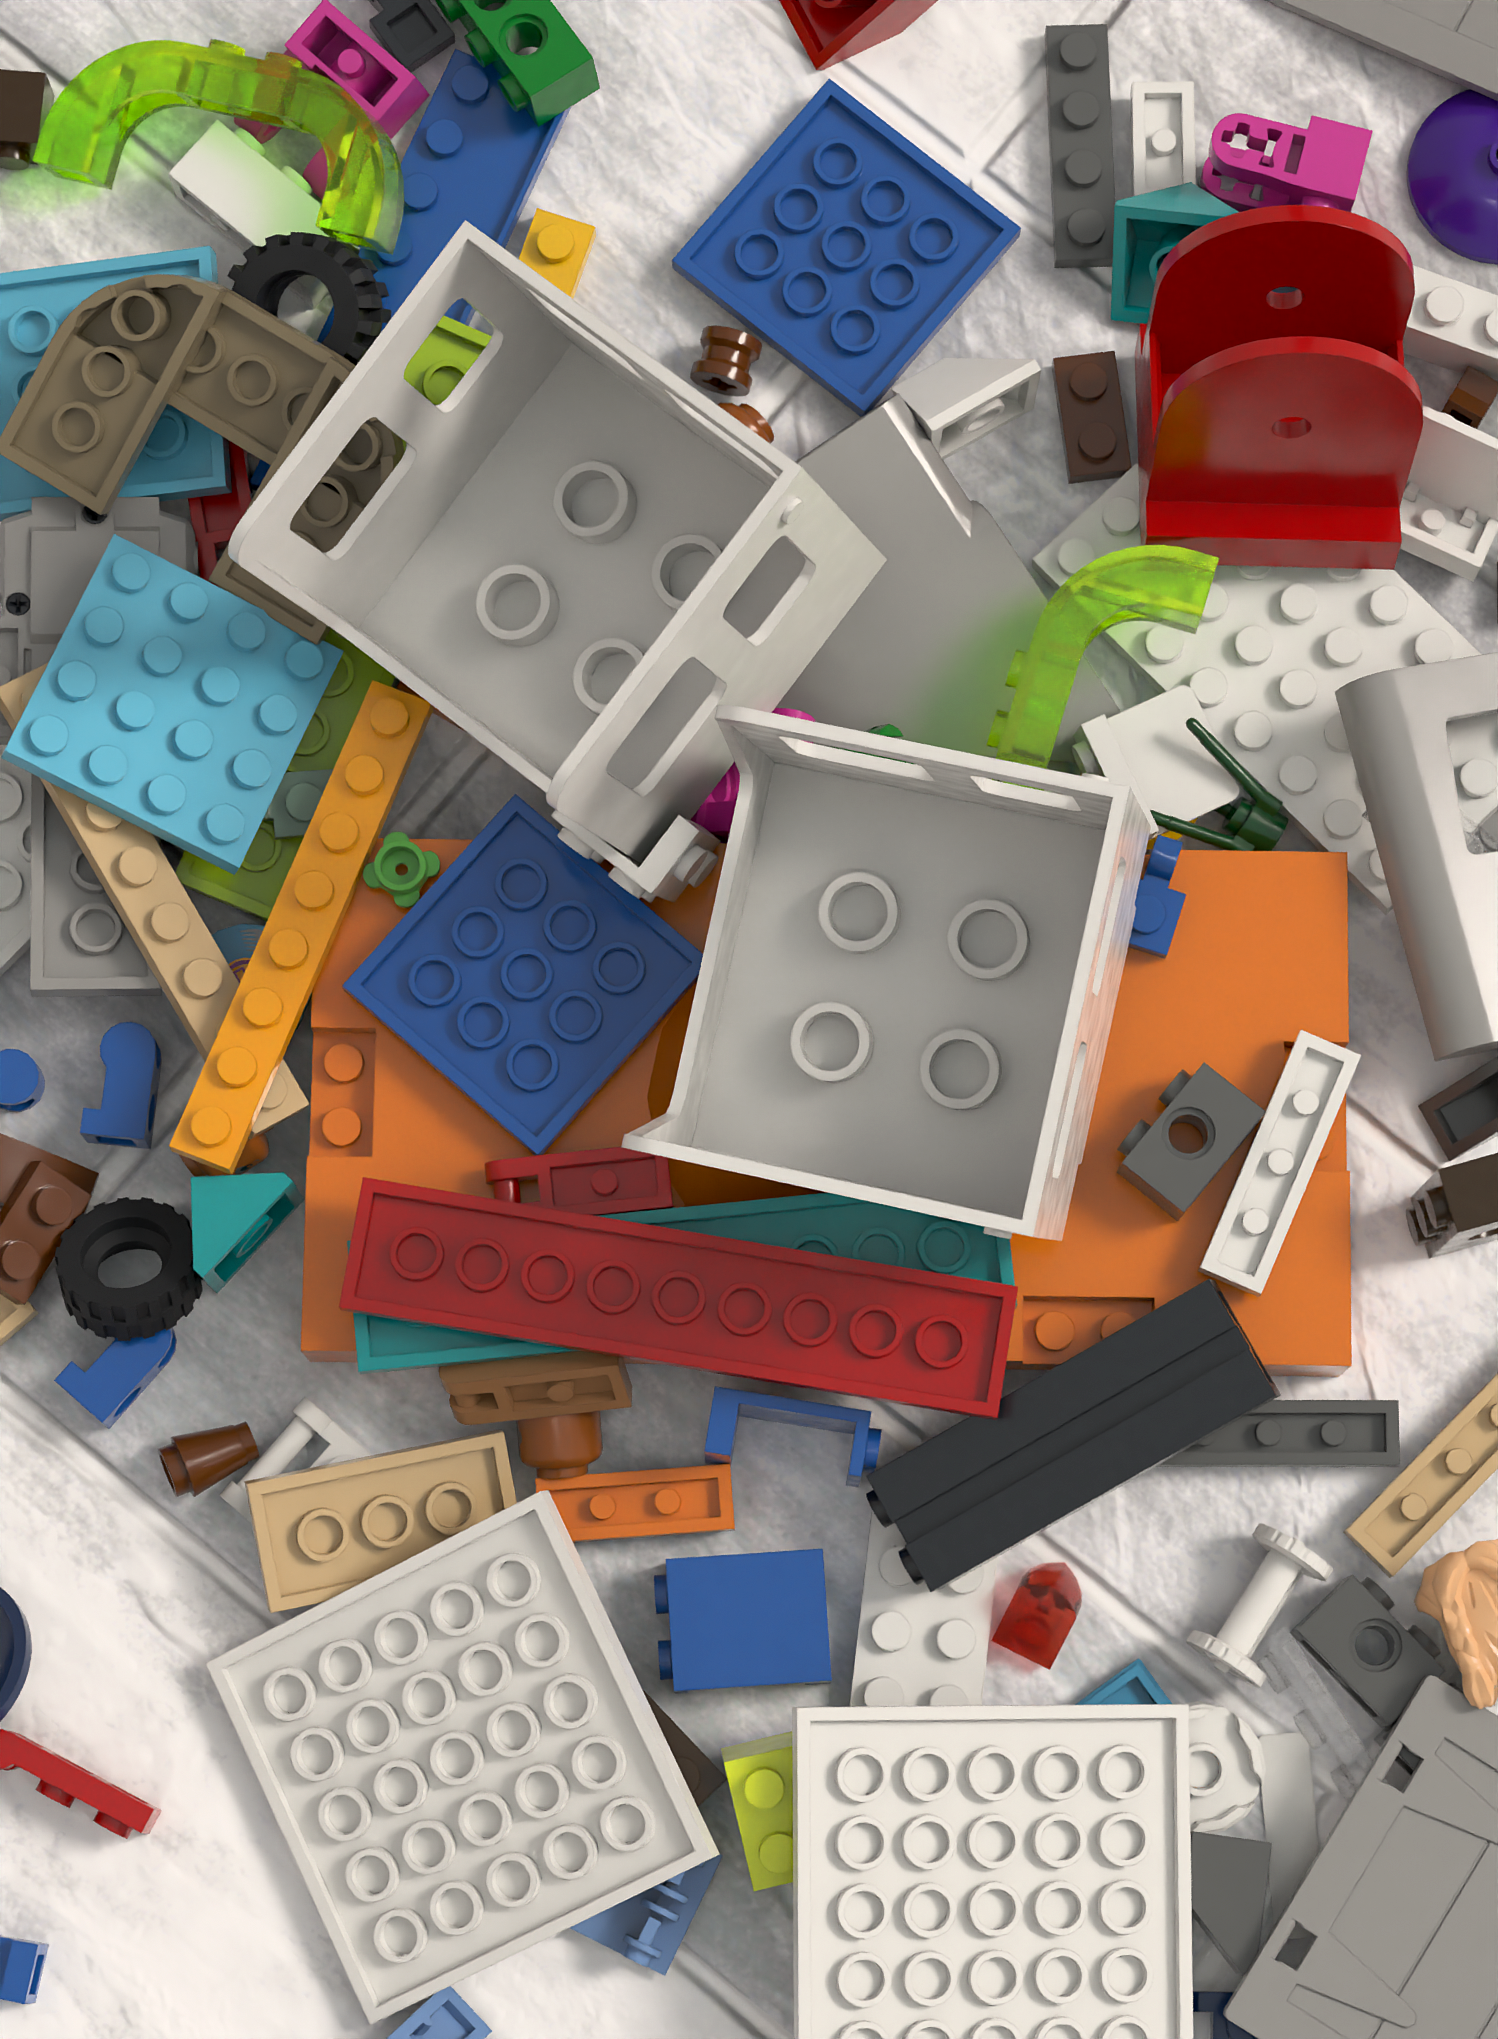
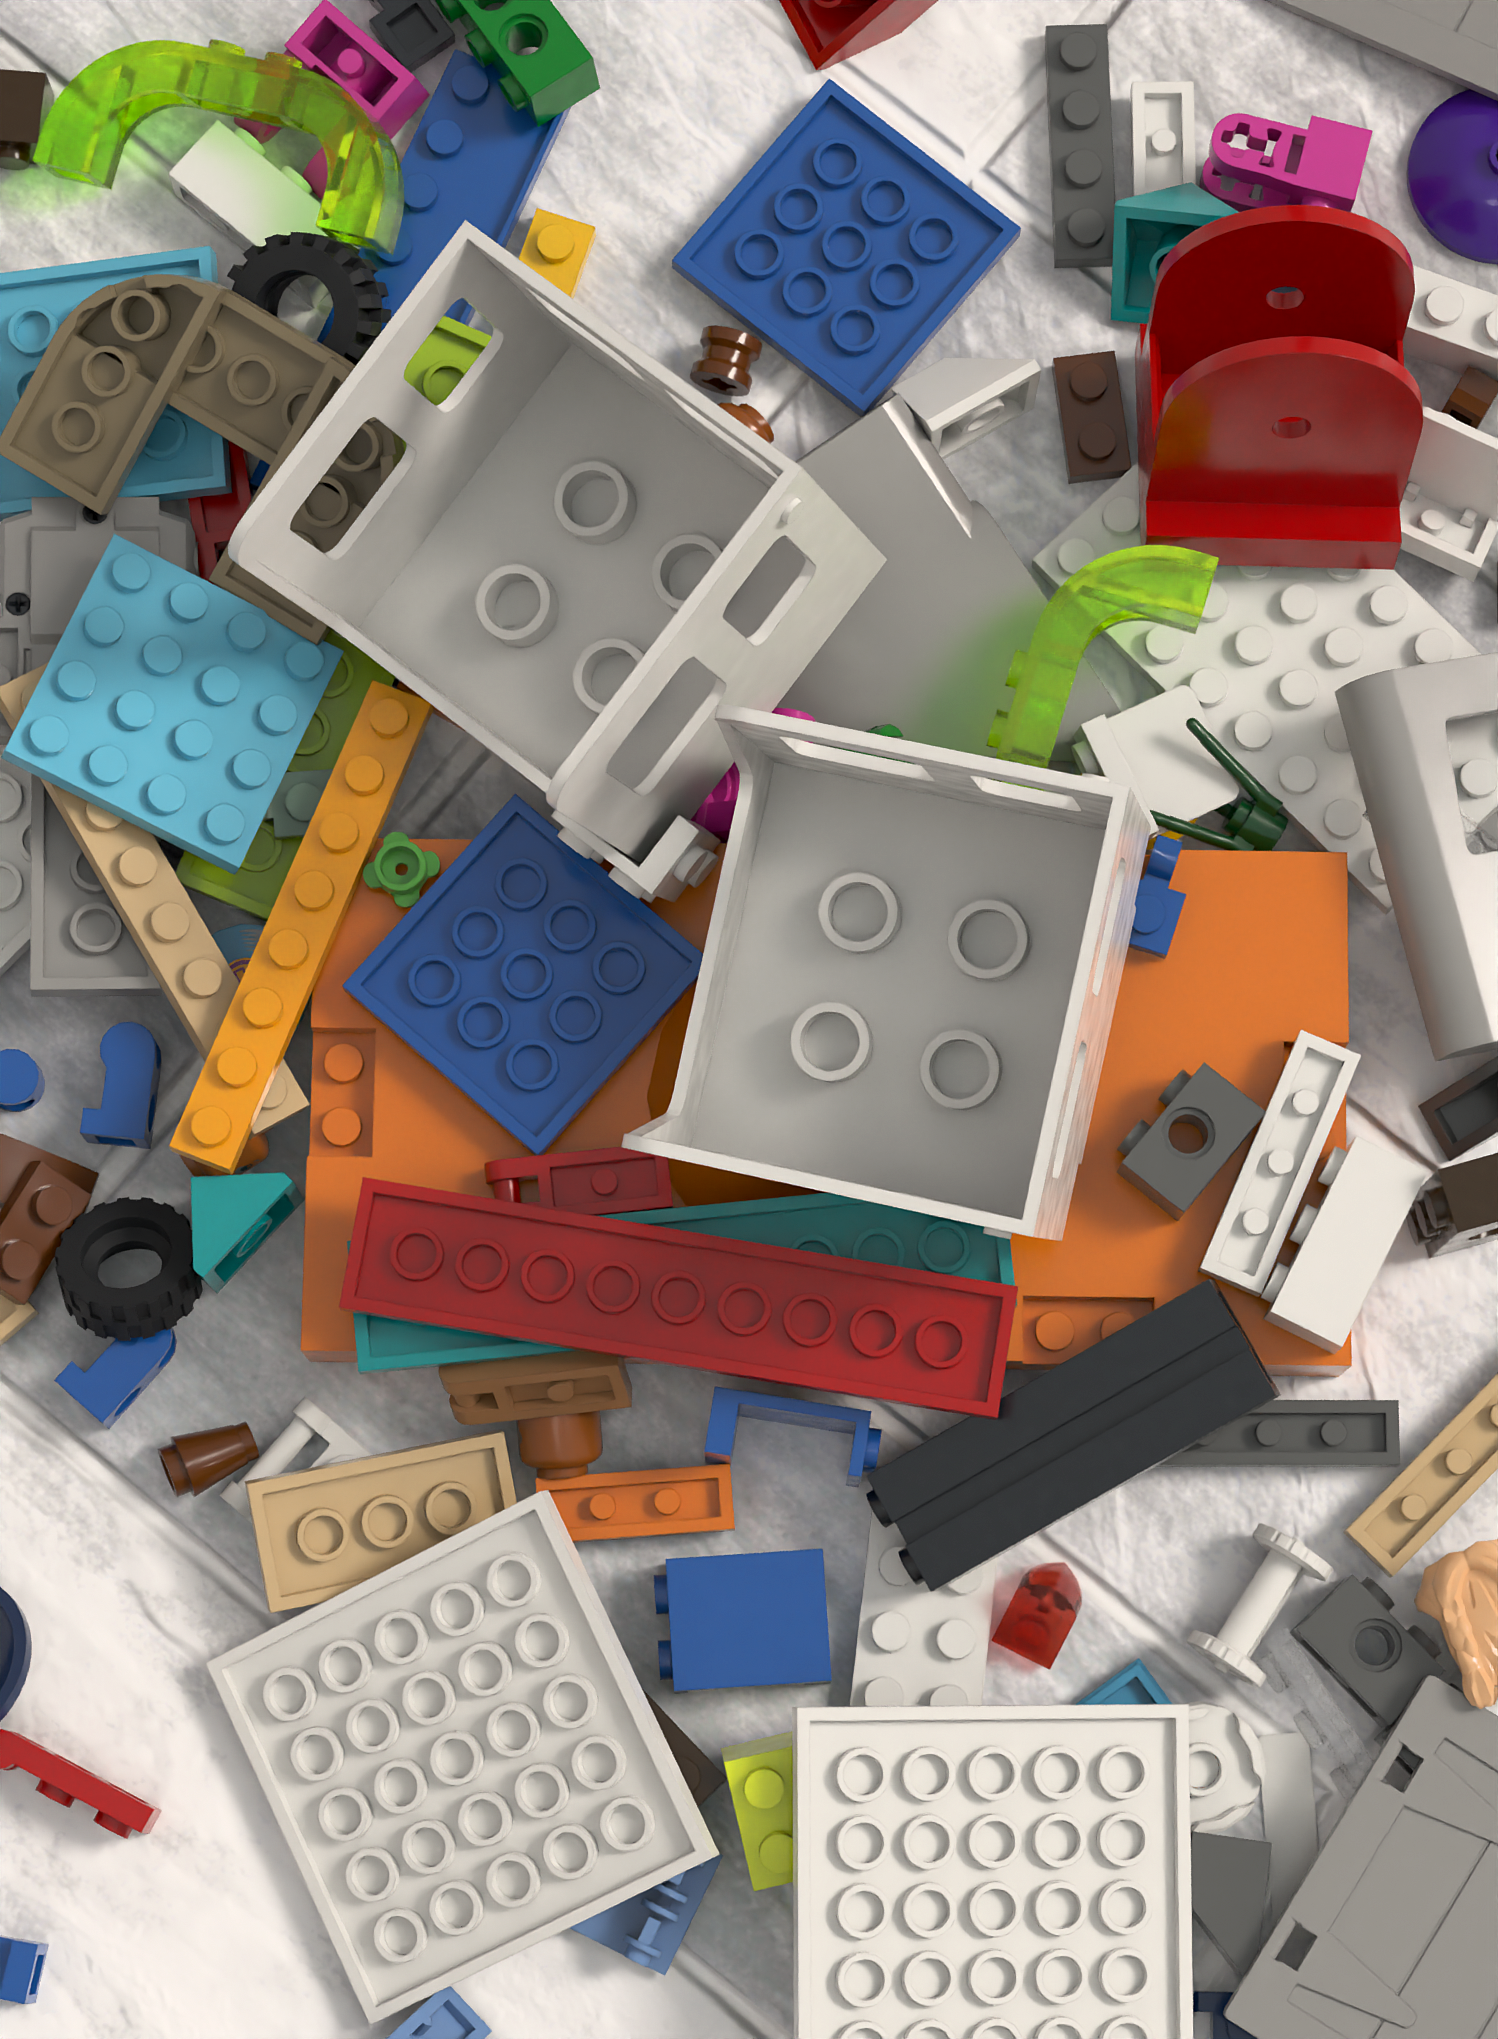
(1342, 1243): none -> white brick

